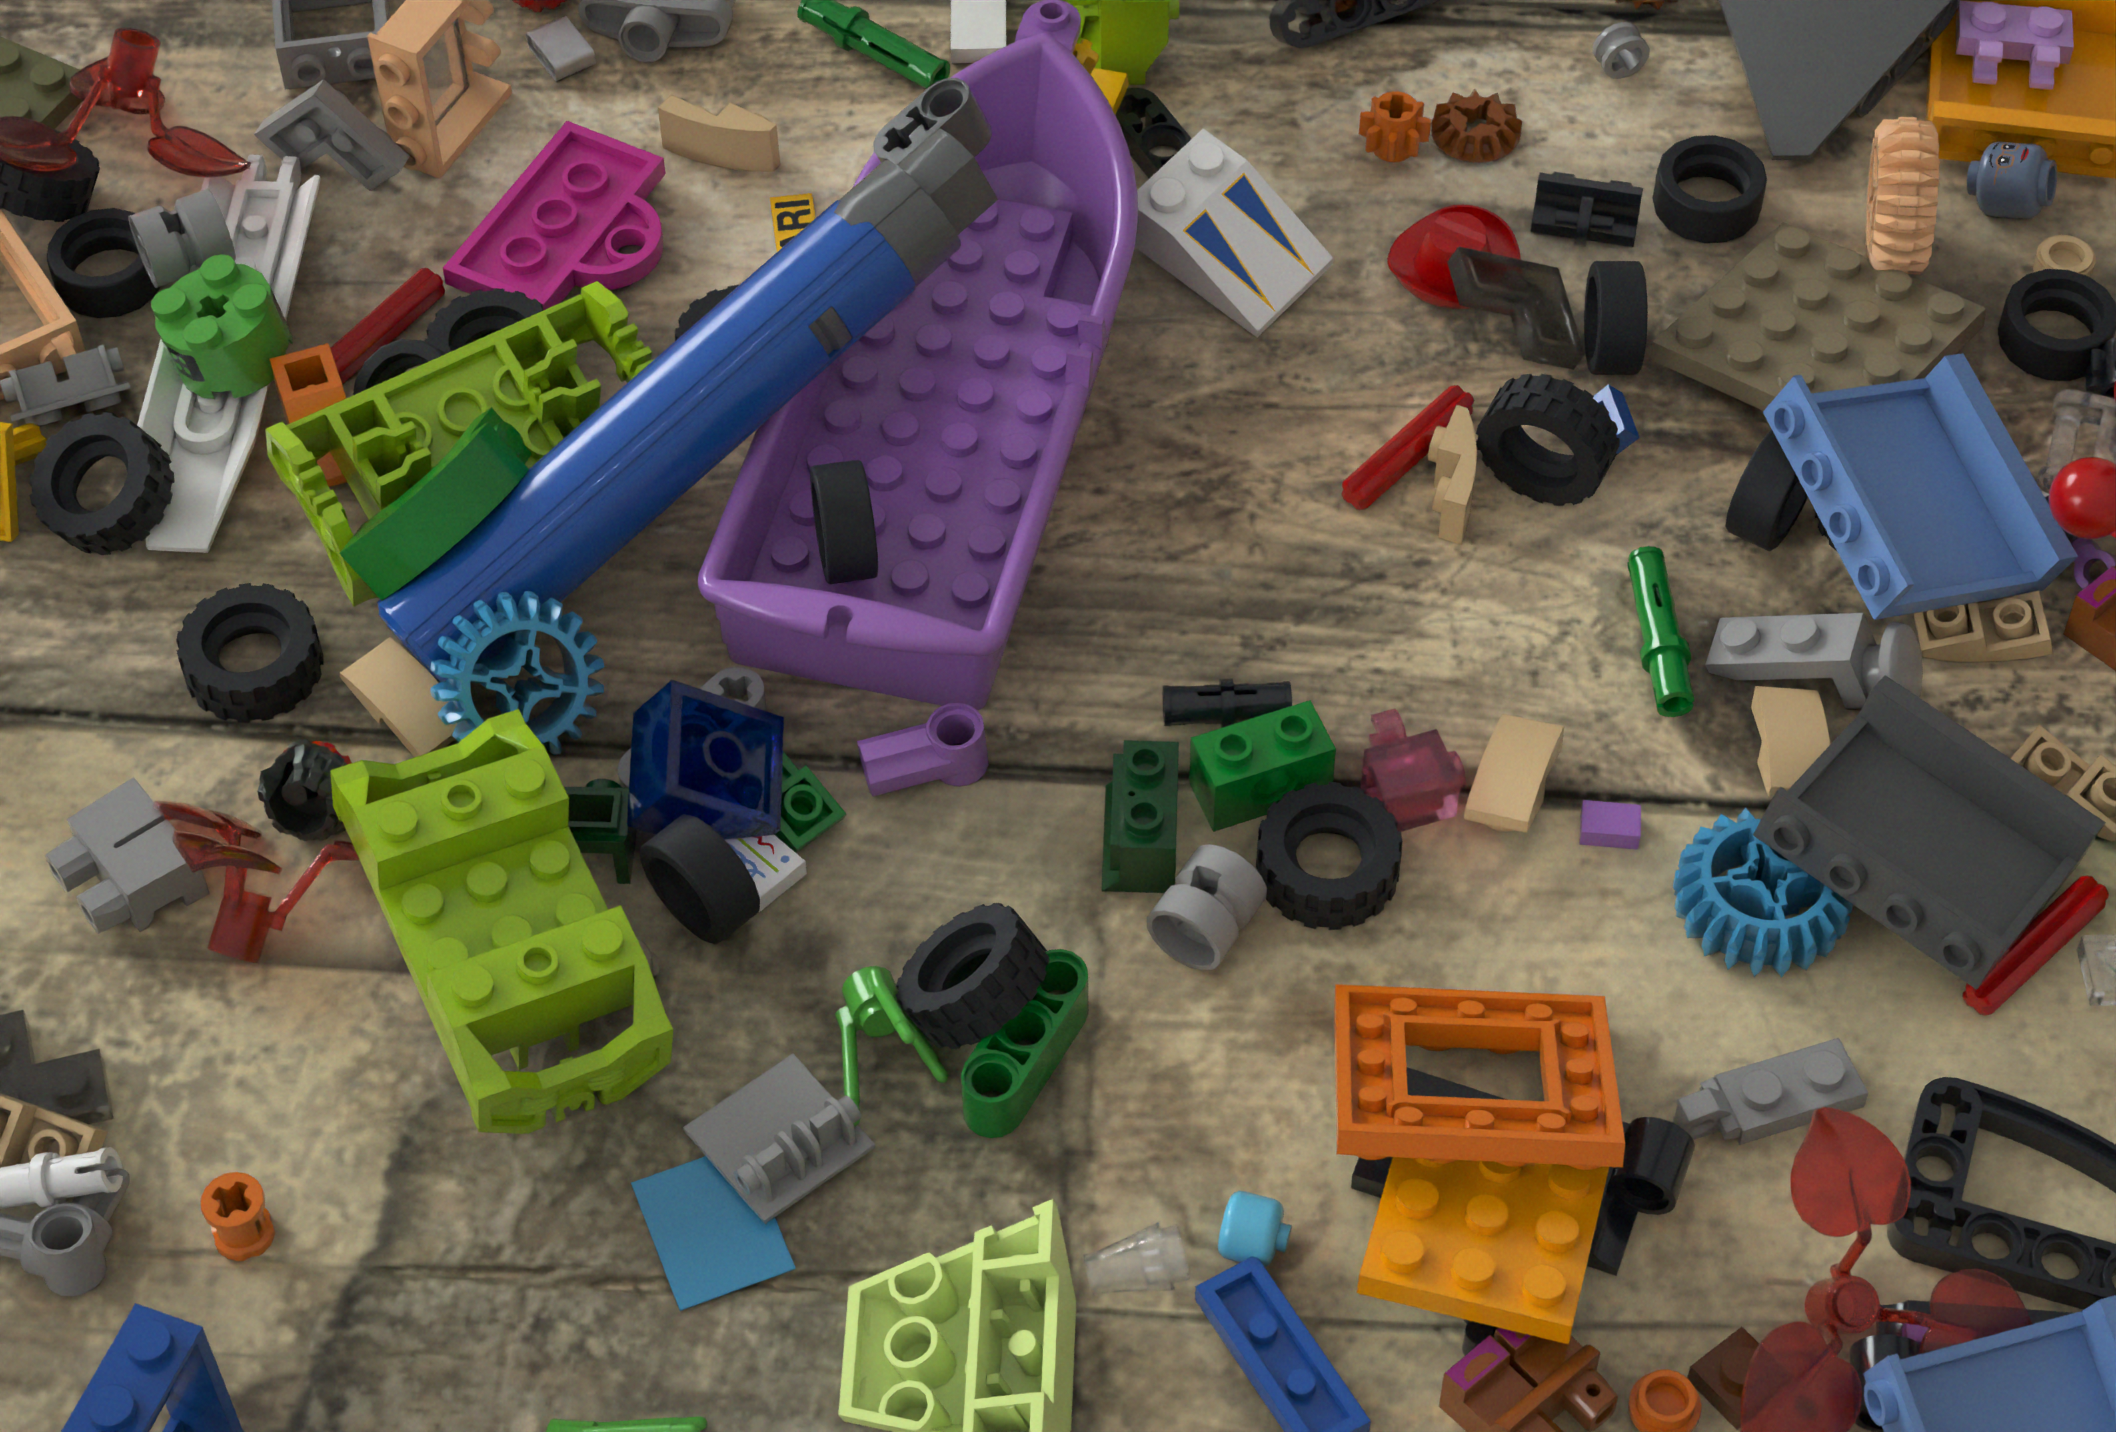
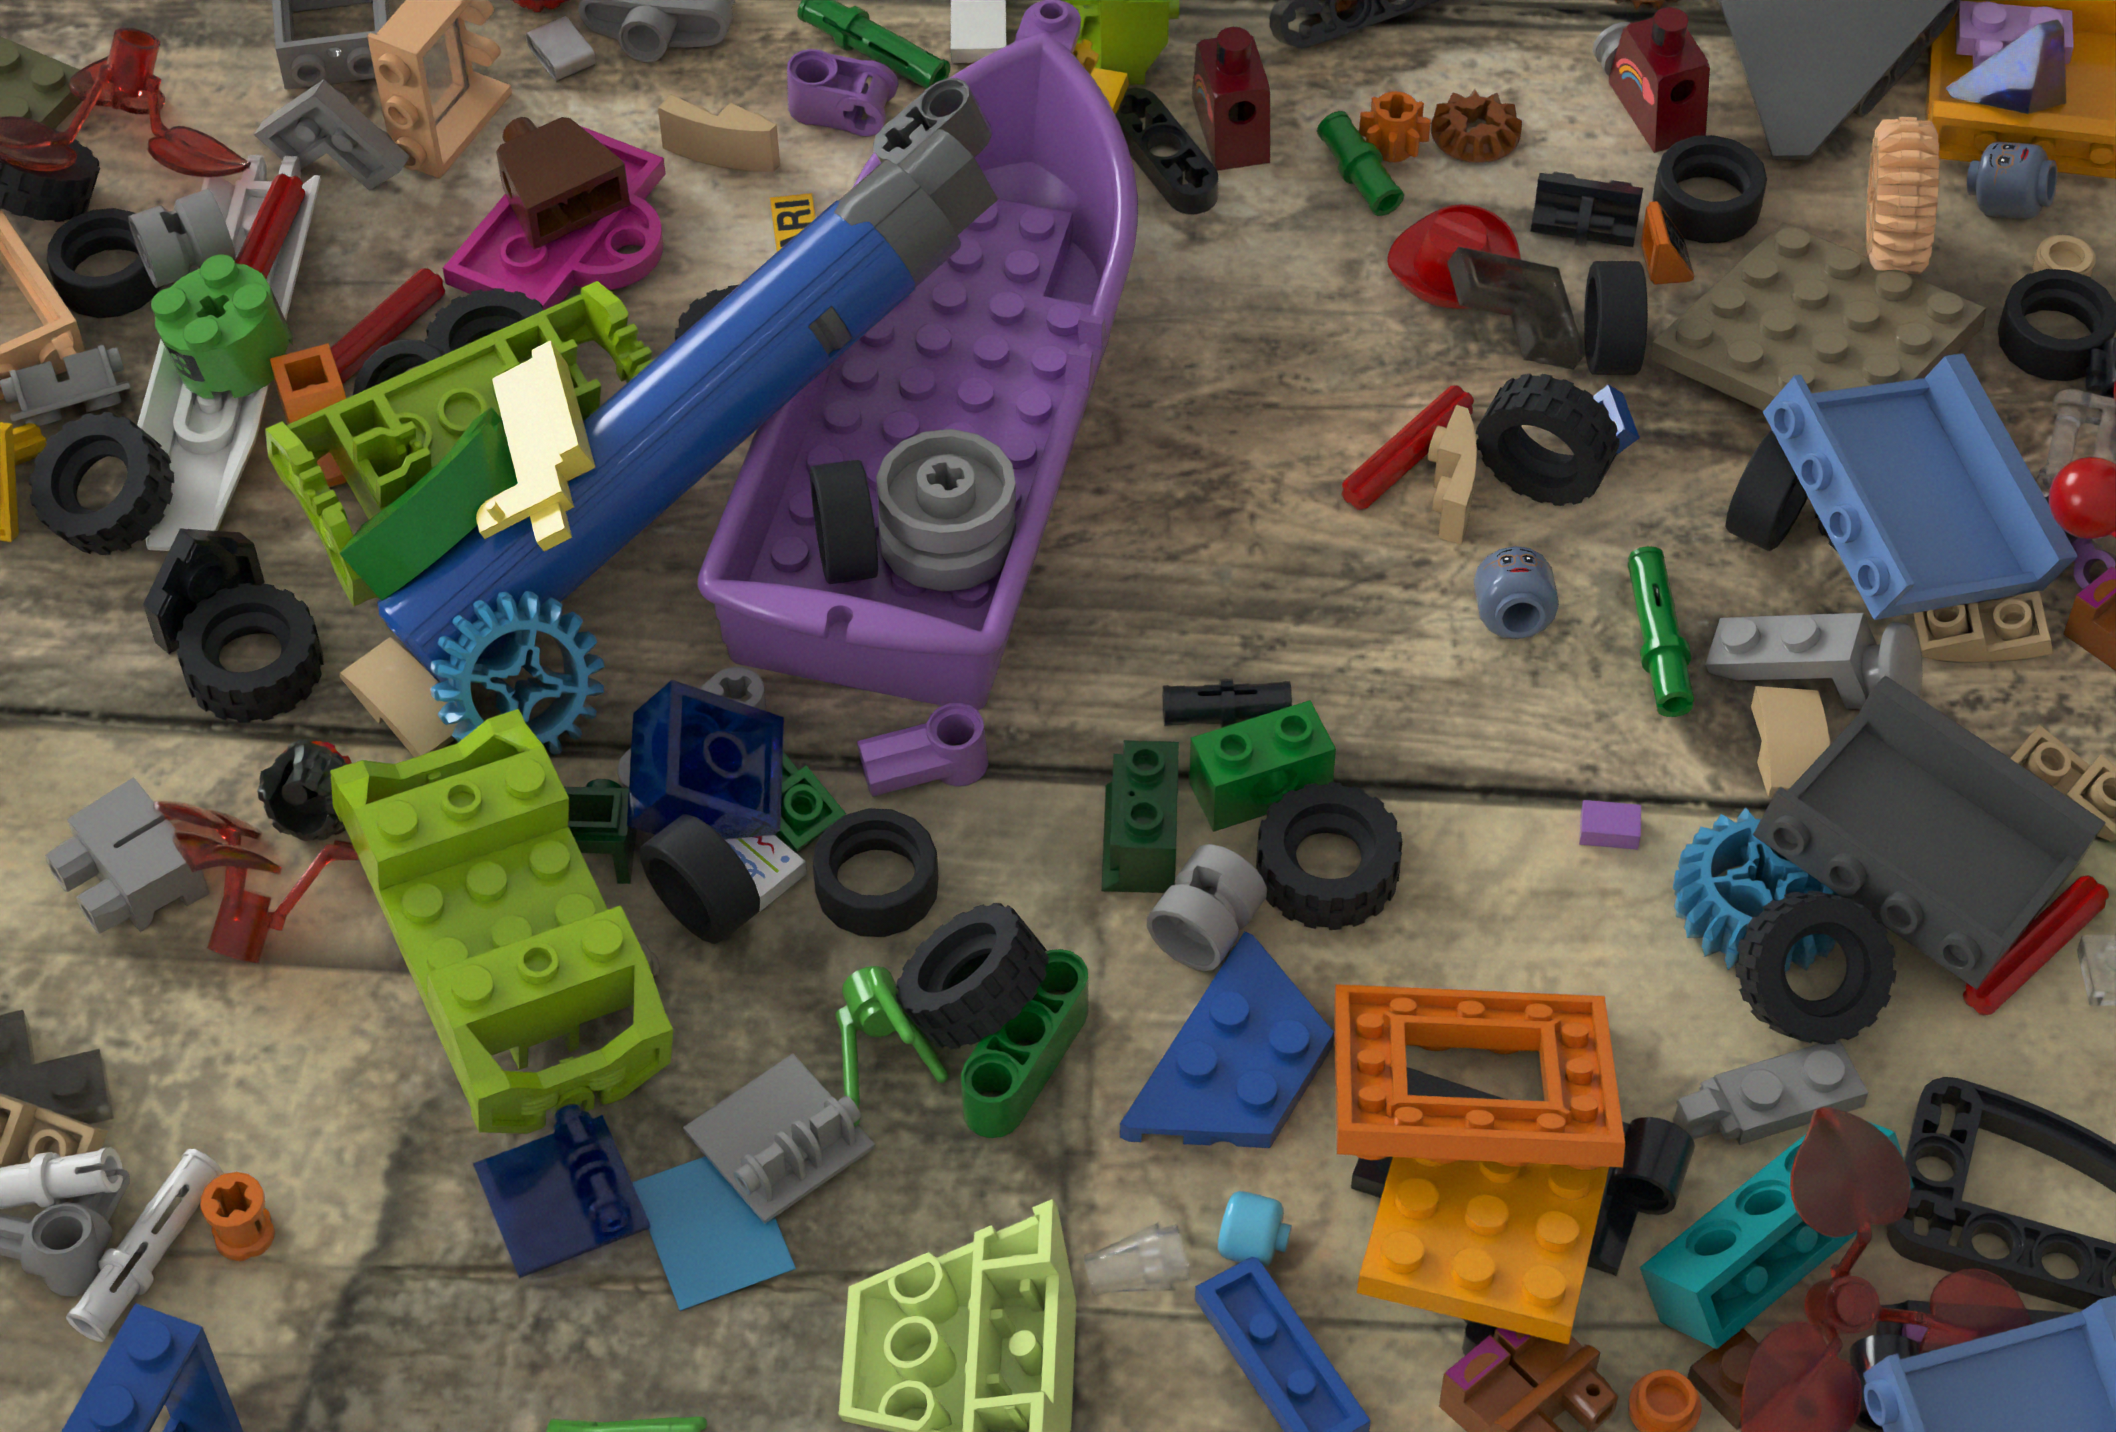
(100, 1307): none -> white pin
(194, 570): none -> black plate
(272, 223): none -> red axle
(545, 448): none -> piece
(558, 178): none -> reddish brown torso
(561, 1193): none -> clear blue hinge
(835, 92): none -> medium lavender piece
(869, 831): none -> black tyre
(946, 509): none -> light grey wheel
(1226, 74): none -> dark red torso
(1227, 234): white slope -> none
(1236, 1059): none -> blue wing
(1360, 163): none -> green pin
(1411, 773): clear pink brick -> none
(1513, 773): tan slope -> none
(1516, 592): none -> sand blue head
(1662, 79): none -> dark red torso
(1664, 248): none -> orange slope
(1739, 1256): none -> teal brick
(1867, 967): none -> black tyre
(2022, 75): none -> clear blue slope

